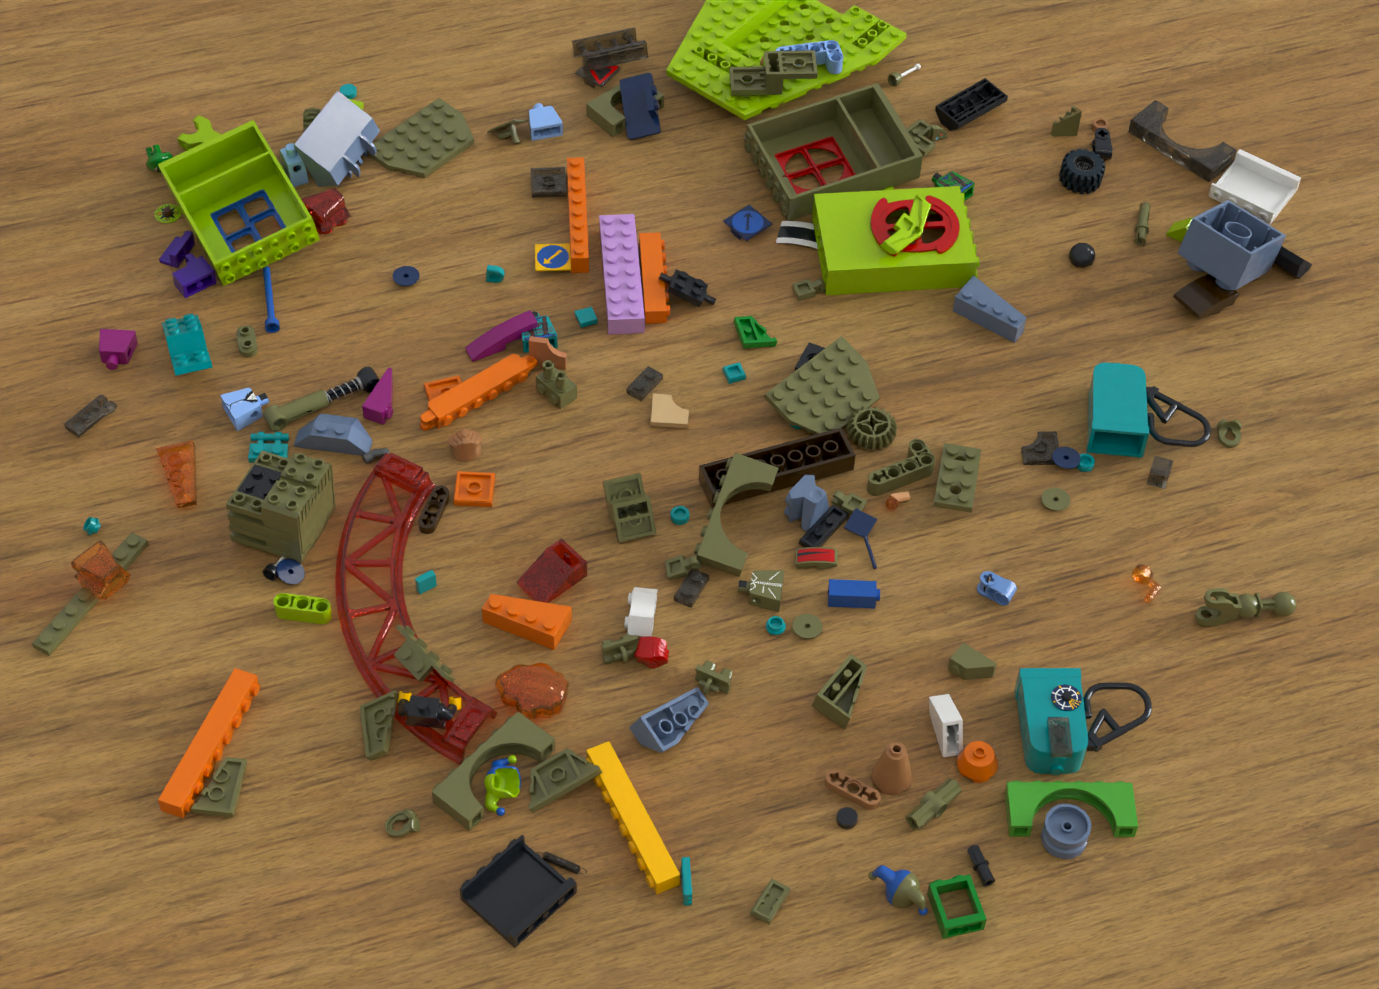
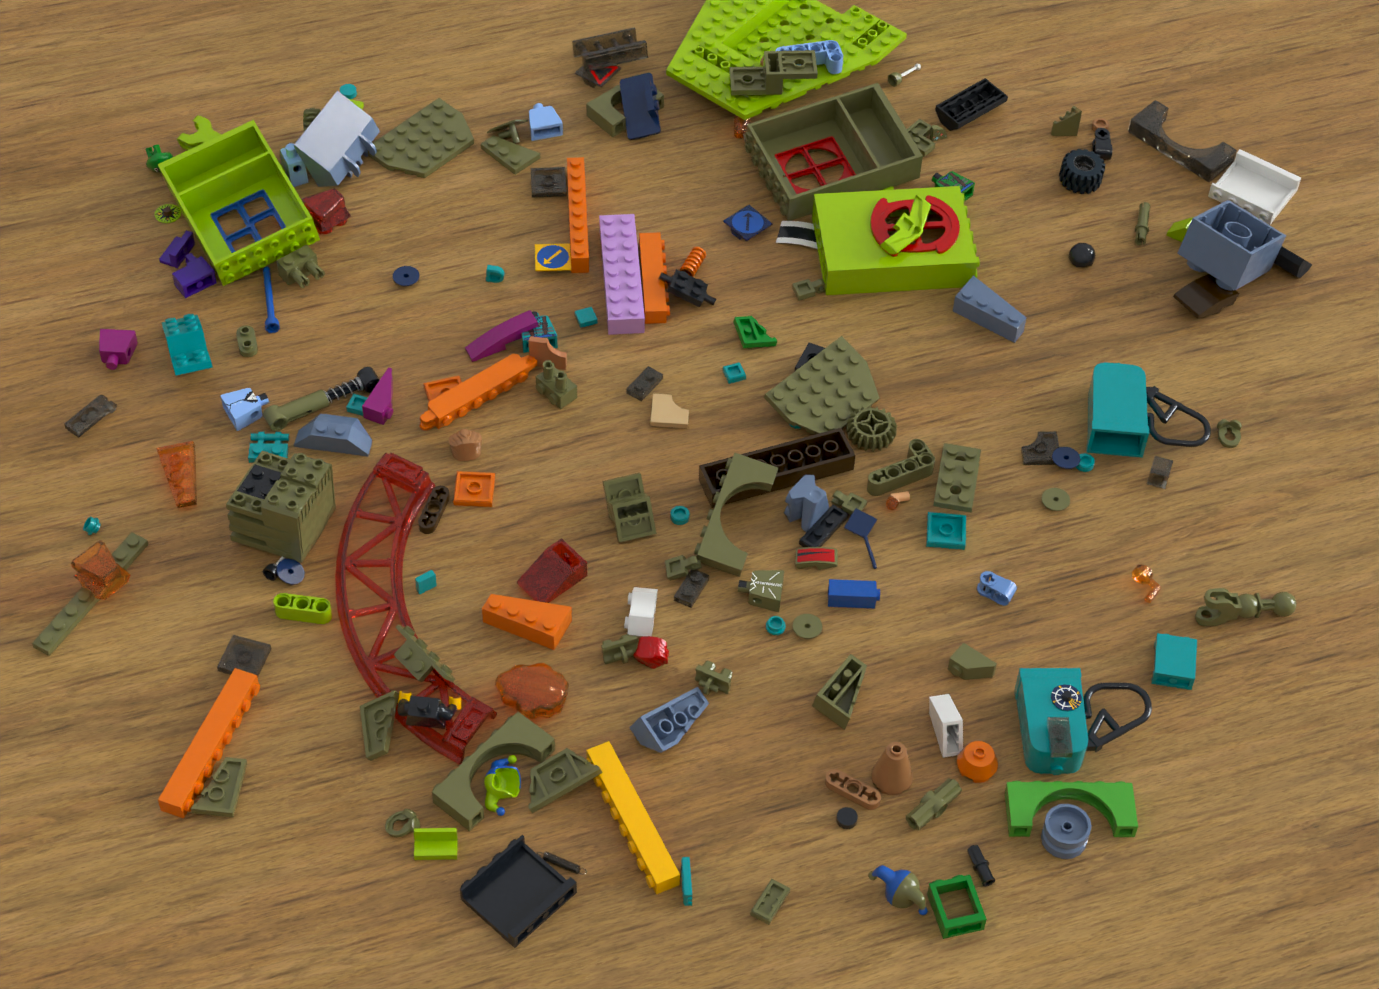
(244, 655): none -> clear smoke plate
(298, 265): none -> olive brick
(355, 404): none -> teal tile
(374, 454): dark grey arm -> none
(435, 844): none -> lime panel
(510, 154): none -> olive wing
(693, 261): none -> orange piece
(740, 126): none -> clear orange cone
(946, 531): none -> teal tile
(1174, 661): none -> teal panel

